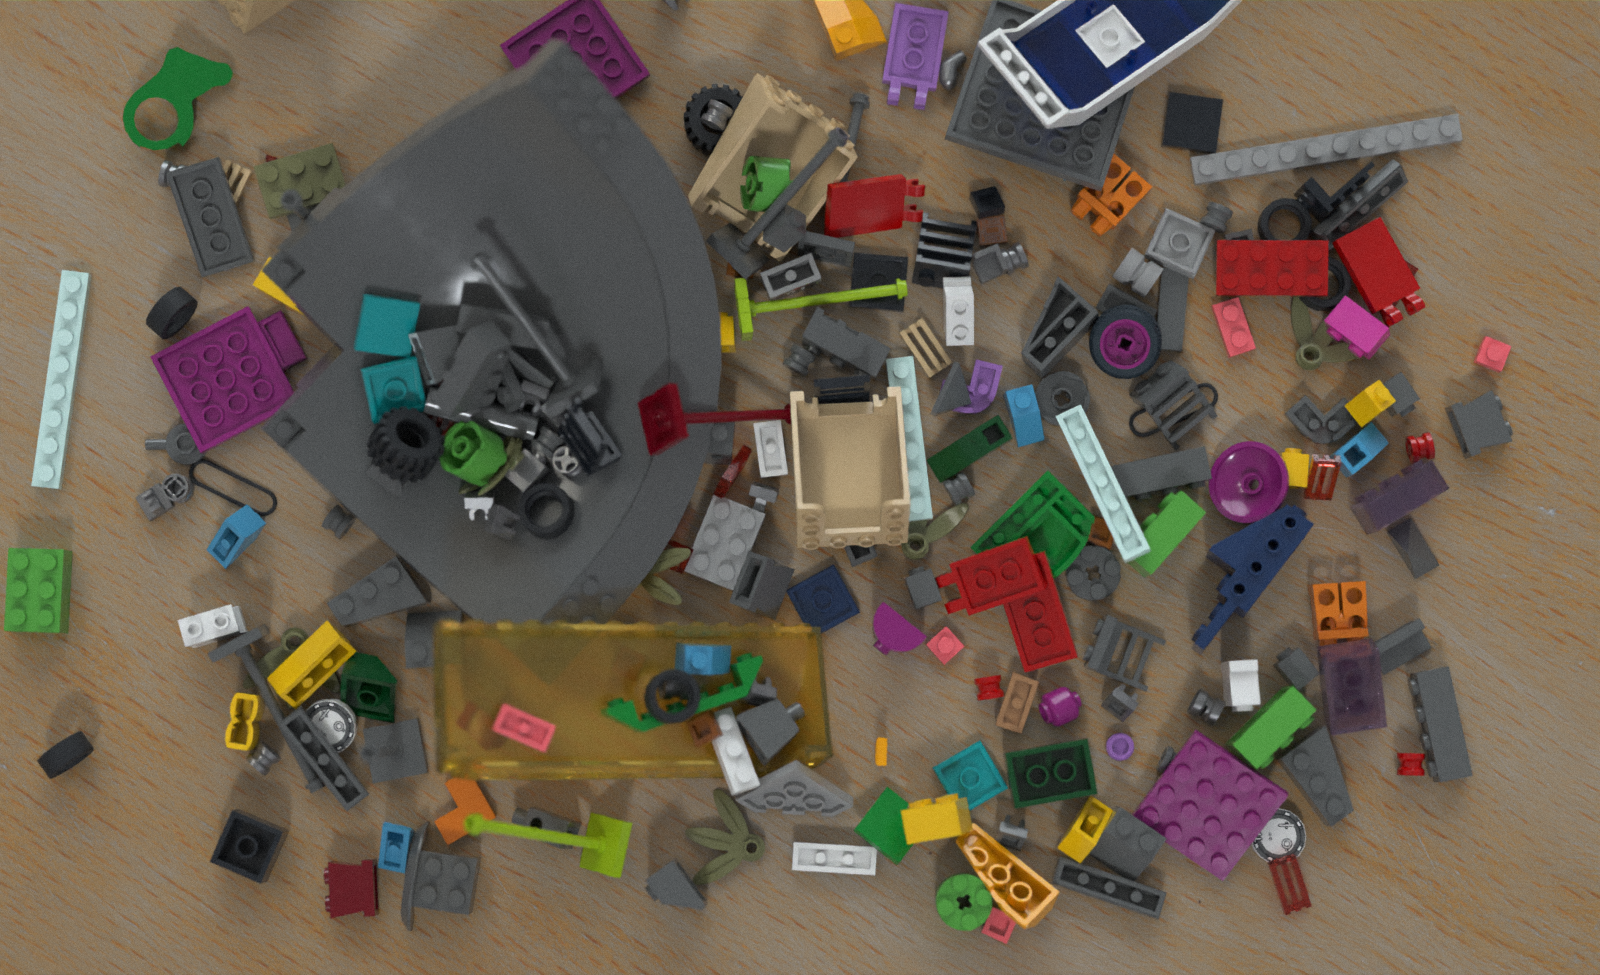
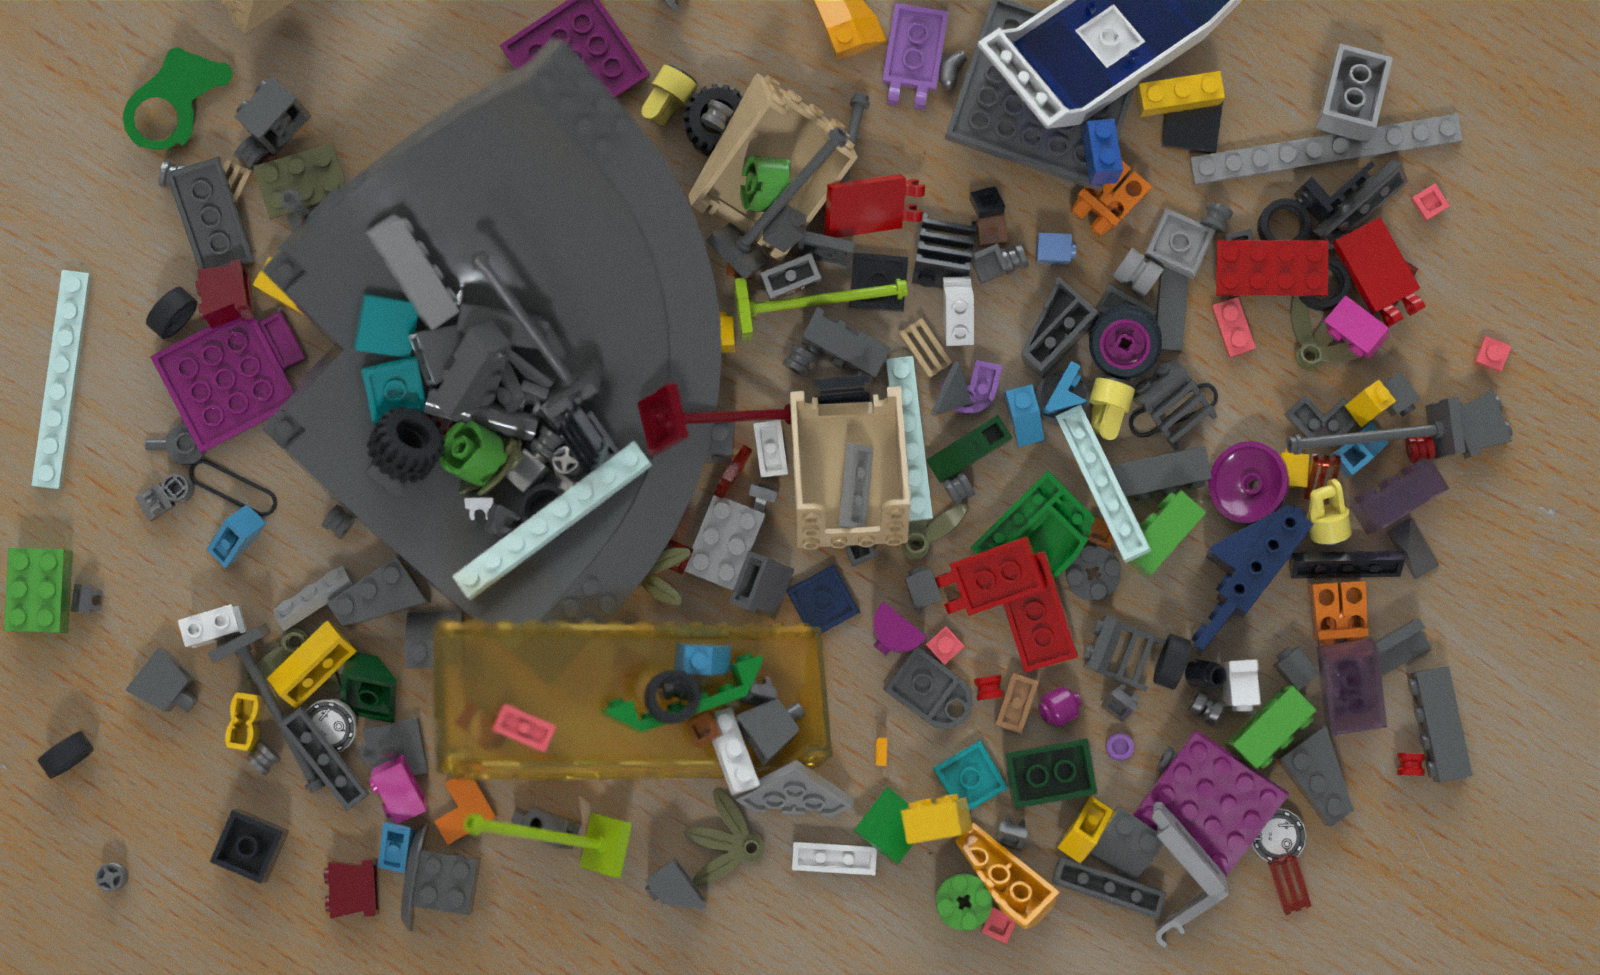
(83, 598): none -> flat silver tile
(105, 878): none -> flat silver wheel
(163, 683): none -> dark grey torso
(224, 294): none -> dark red hips
(251, 152): none -> dark grey wheel
(272, 115): none -> dark grey brick
(312, 597): none -> light grey plate
(398, 789): none -> dark pink brick
(412, 270): none -> light grey brick
(551, 521): none -> light aqua plate
(670, 90): none -> light yellow piece
(856, 486): none -> light grey plate
(928, 690): none -> dark grey tile
(1055, 249): none -> medium blue brick
(1061, 397): none -> dark azure slope
(1102, 152): none -> blue brick
(1110, 401): none -> light yellow piece
(1172, 661): none -> black tyre
(1180, 94): none -> yellow brick
(1196, 862): none -> light grey hinge
(1205, 674): none -> black brick
(1332, 520): none -> light yellow piece
(1347, 564): none -> black plate
(1354, 93): none -> light grey brick
(1430, 202): none -> coral plate
(1443, 426): none -> dark grey tile

